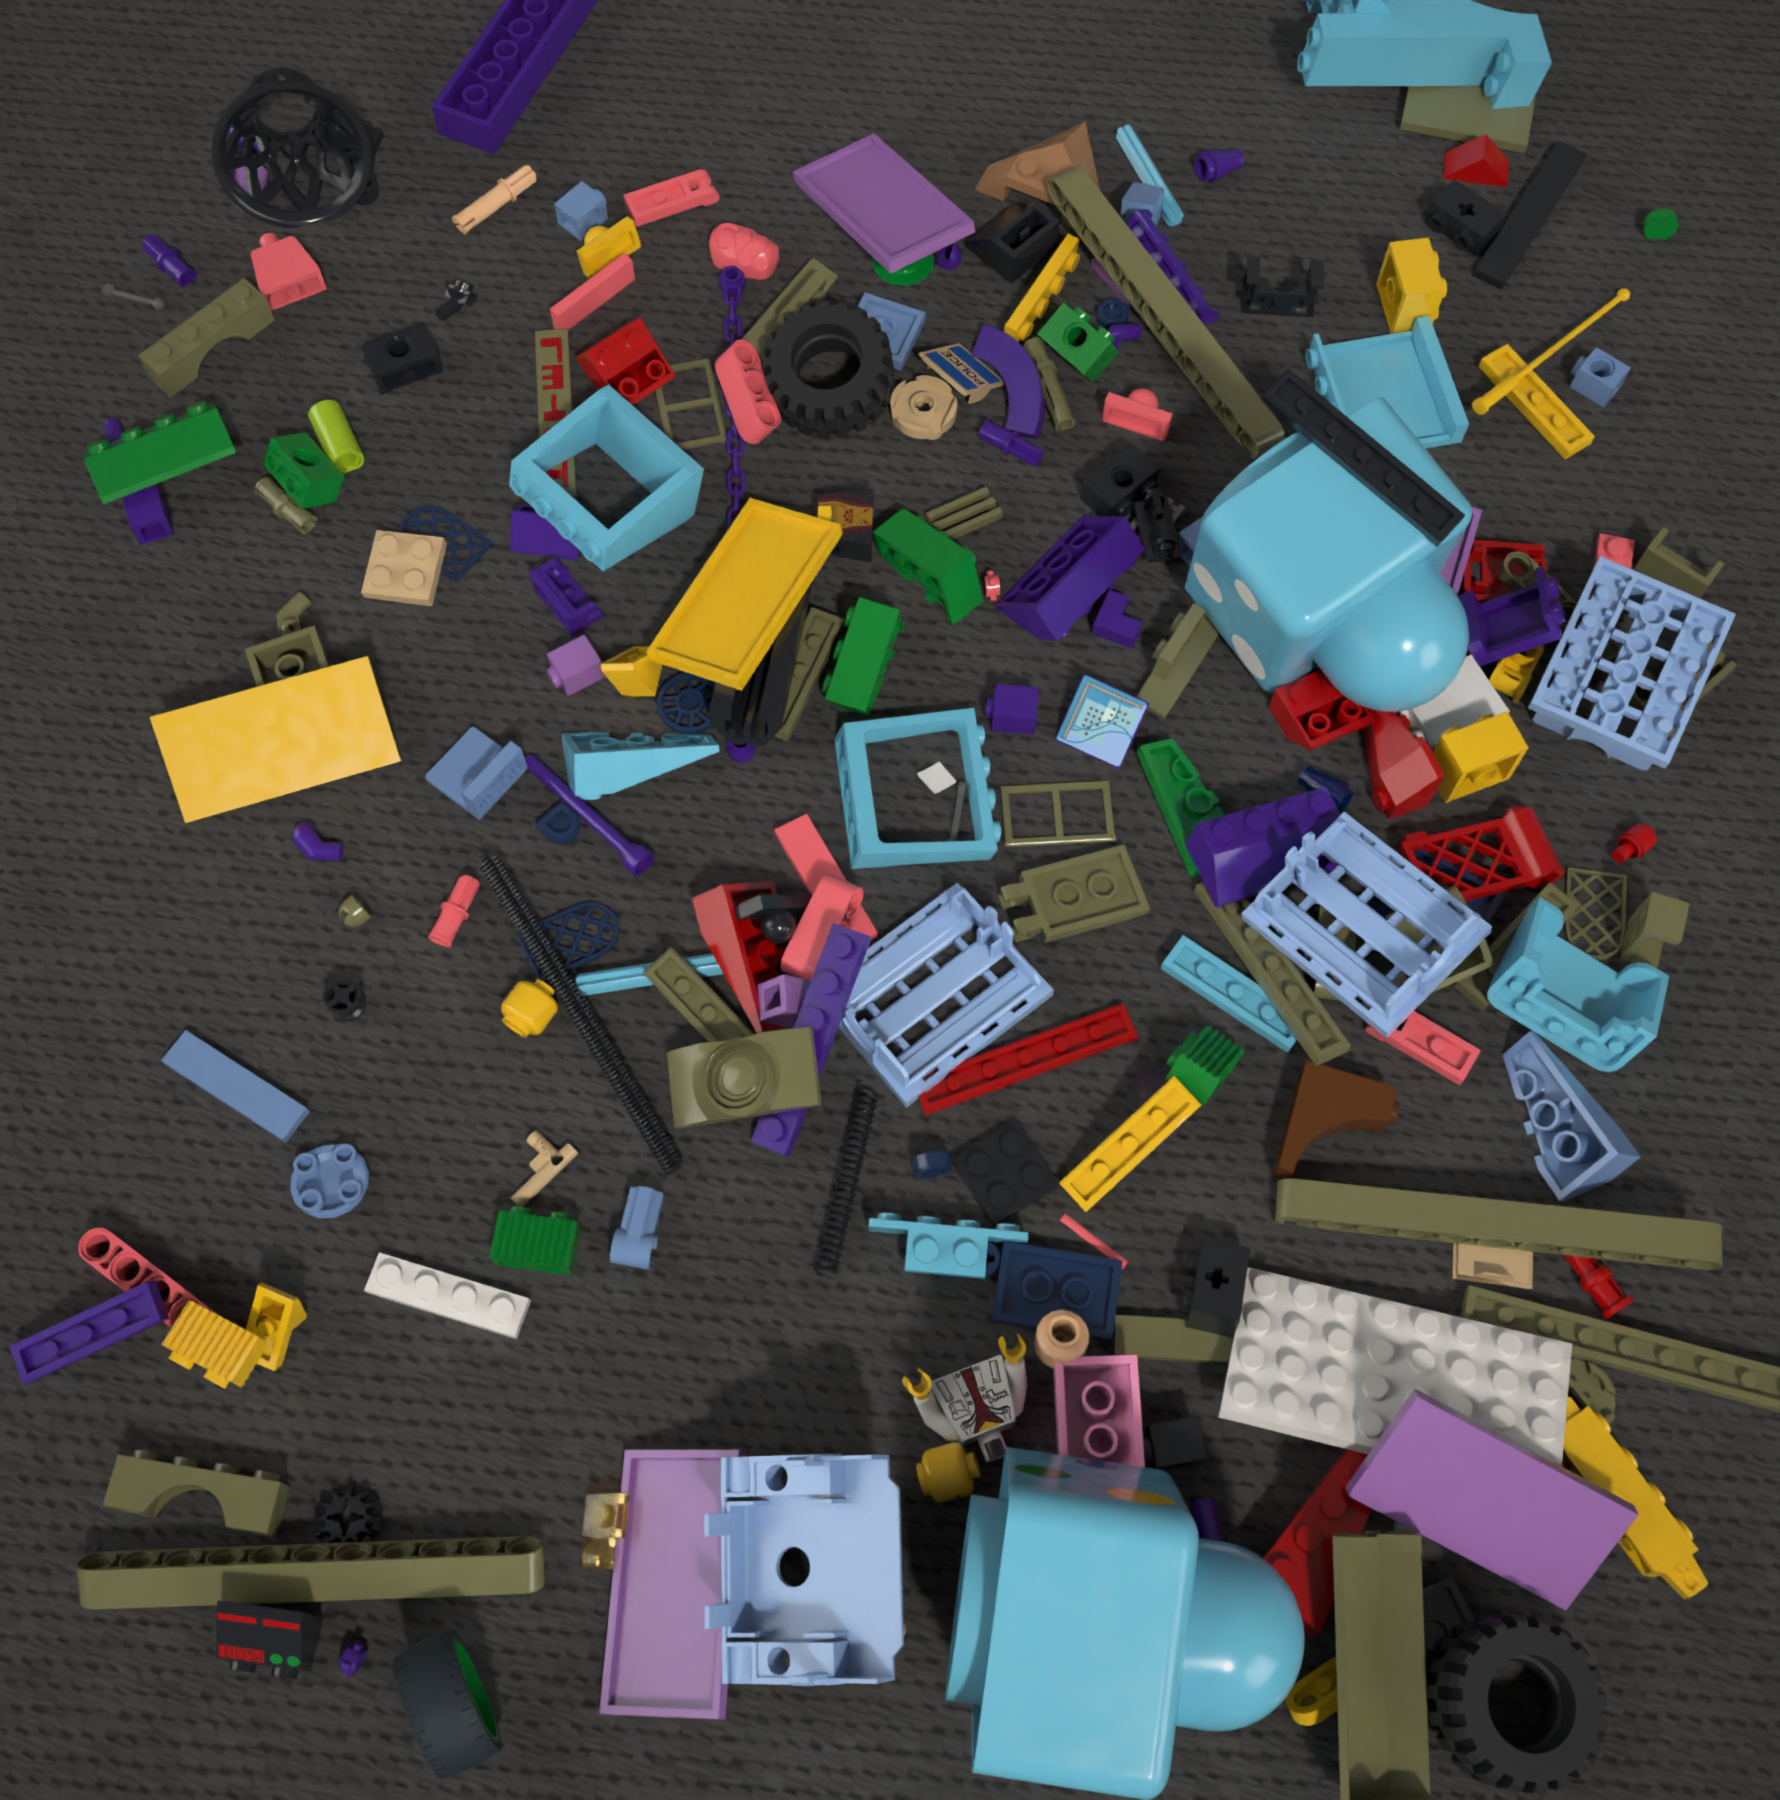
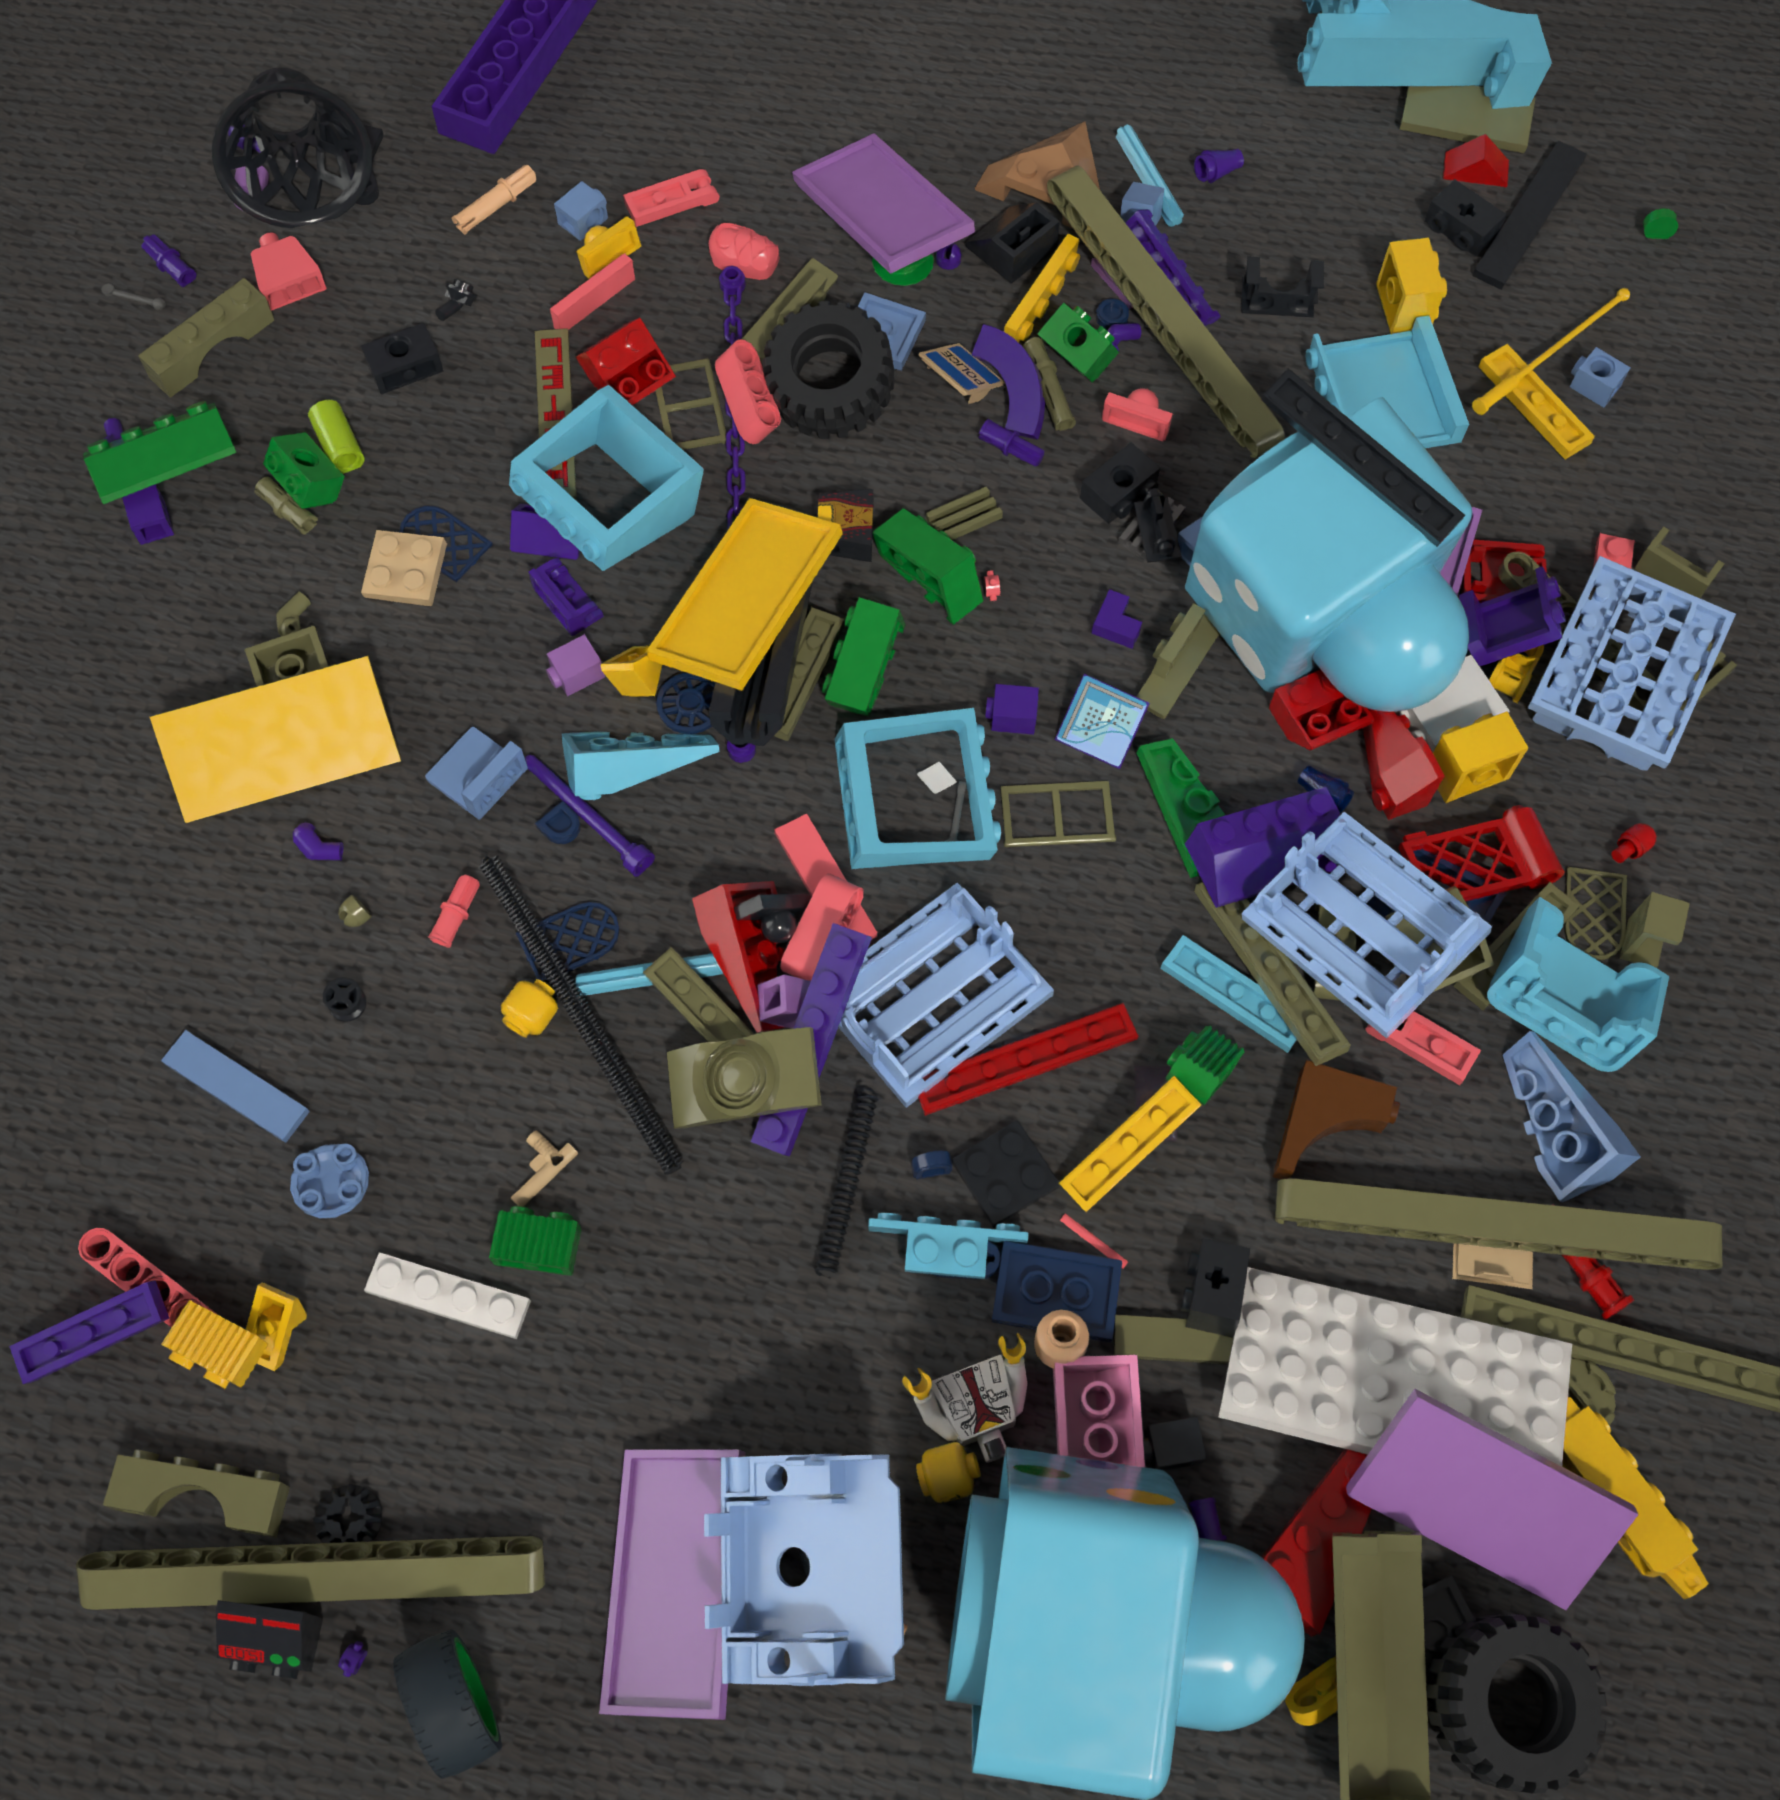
(604, 1523): clear yellow plate -> none
(637, 1237): medium blue piece -> none
(923, 424): tan plate -> none
(1072, 576): dark purple slope -> none
(1076, 895): olive tile -> none

